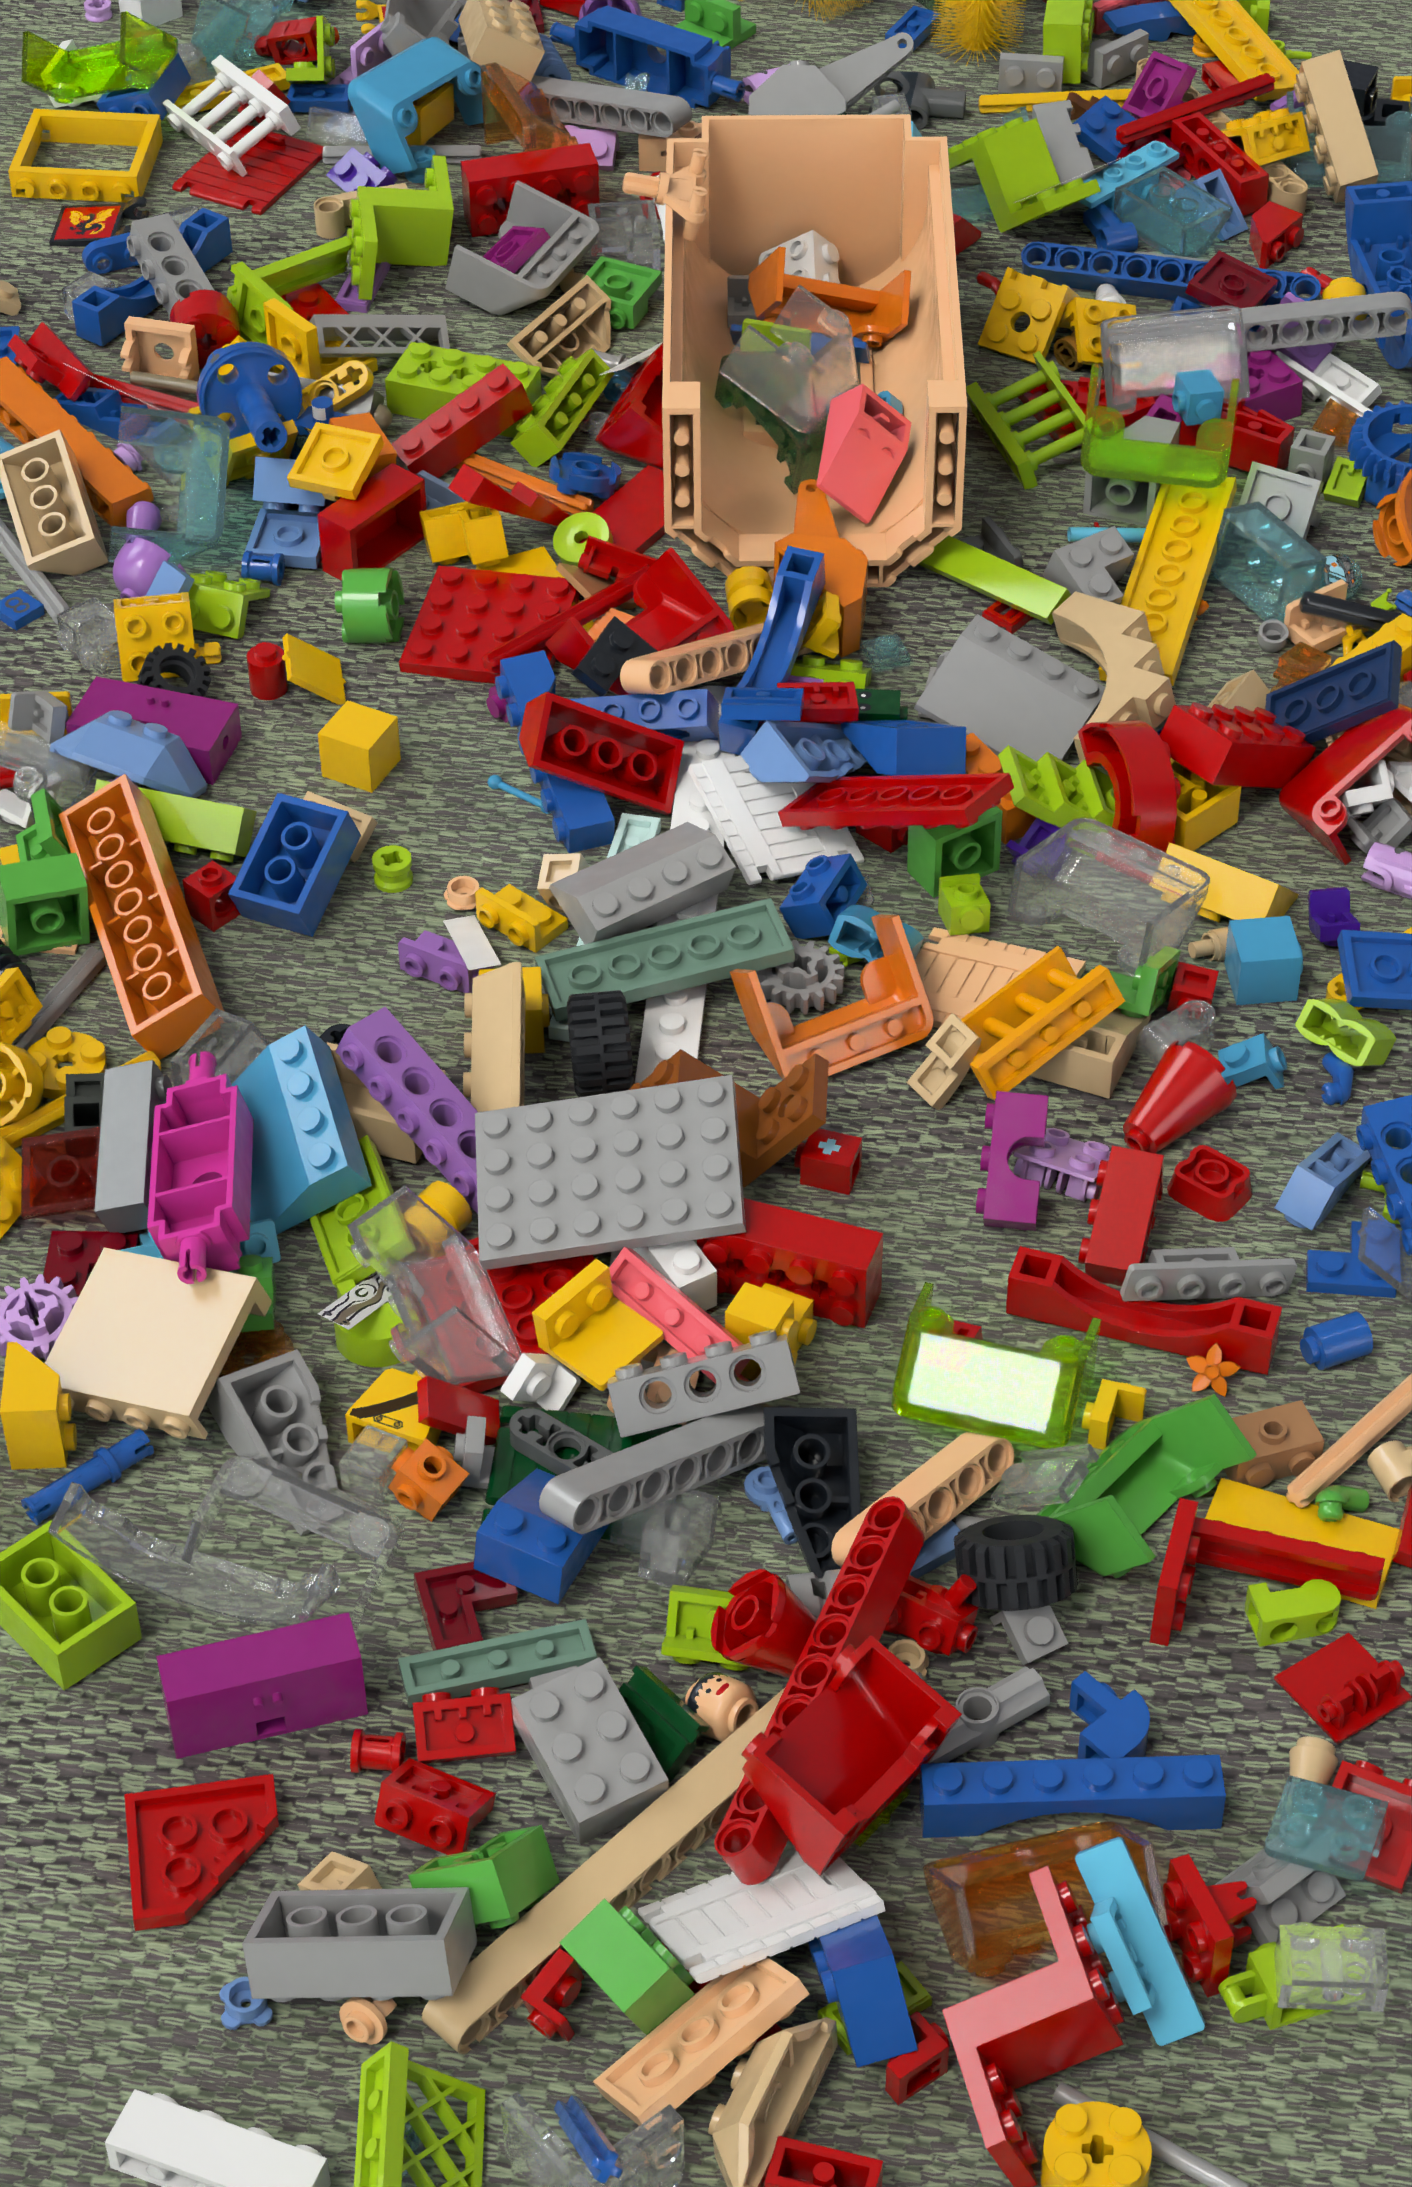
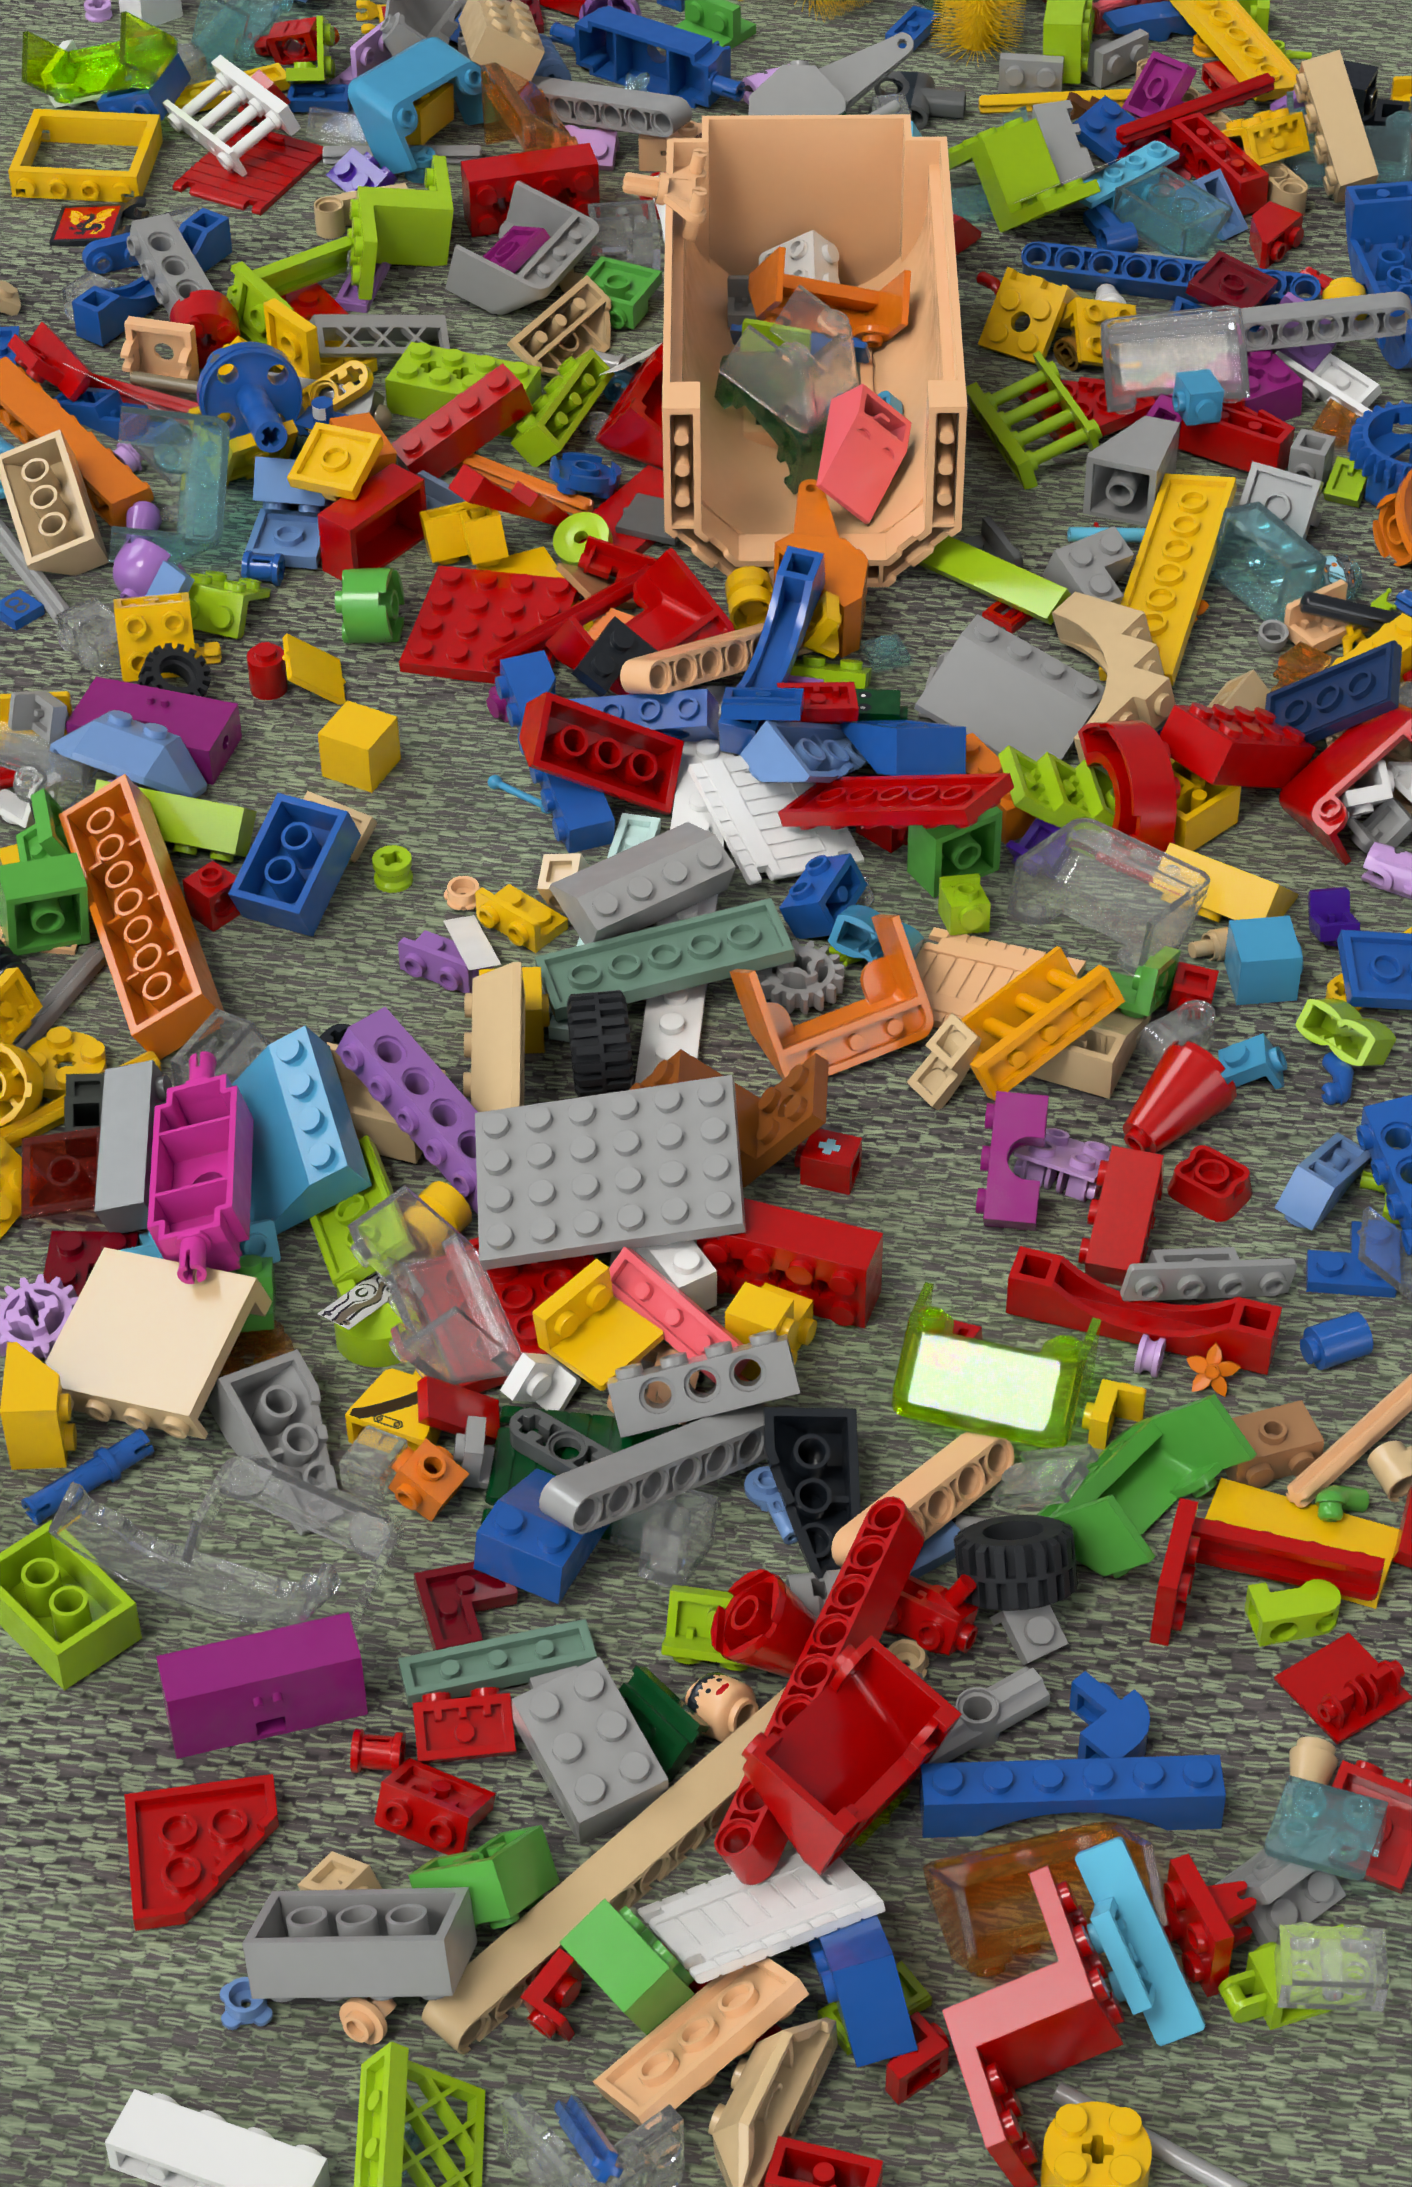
(645, 519): none -> dark grey piece
(1112, 457): clear neon green windscreen -> none
(1150, 1355): none -> lavender bush

